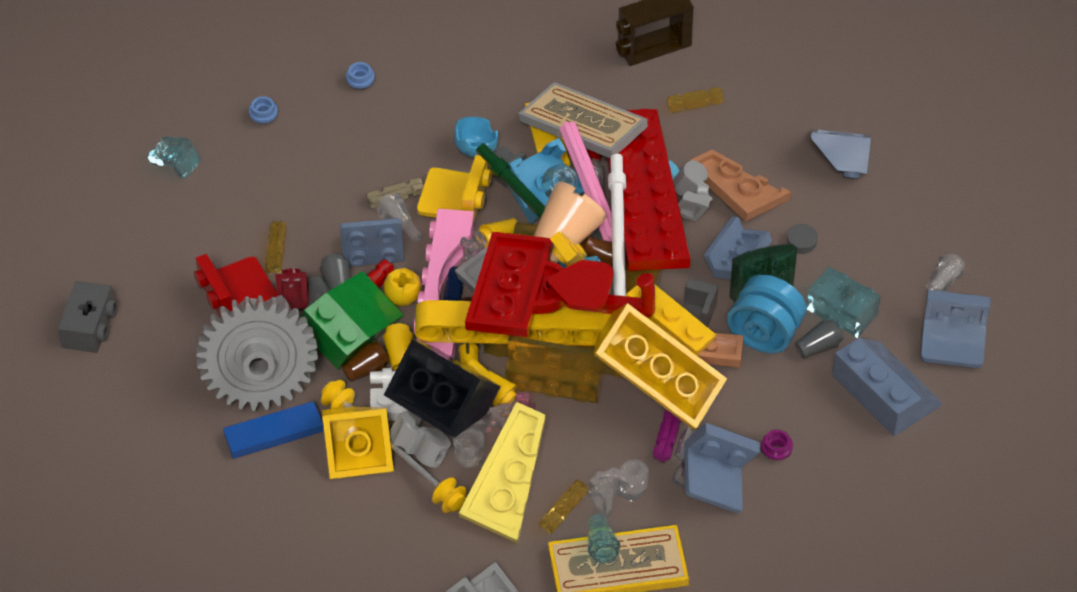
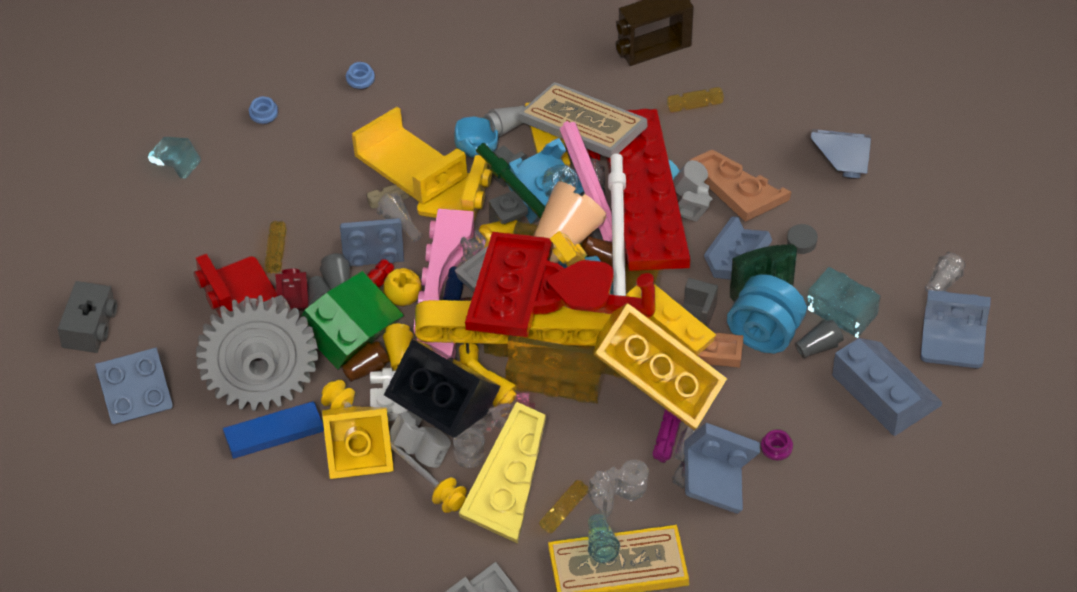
(134, 386): none -> sand blue bracket
(406, 158): none -> yellow panel
(504, 119): none -> light grey cone
(507, 208): none -> dark grey bracket

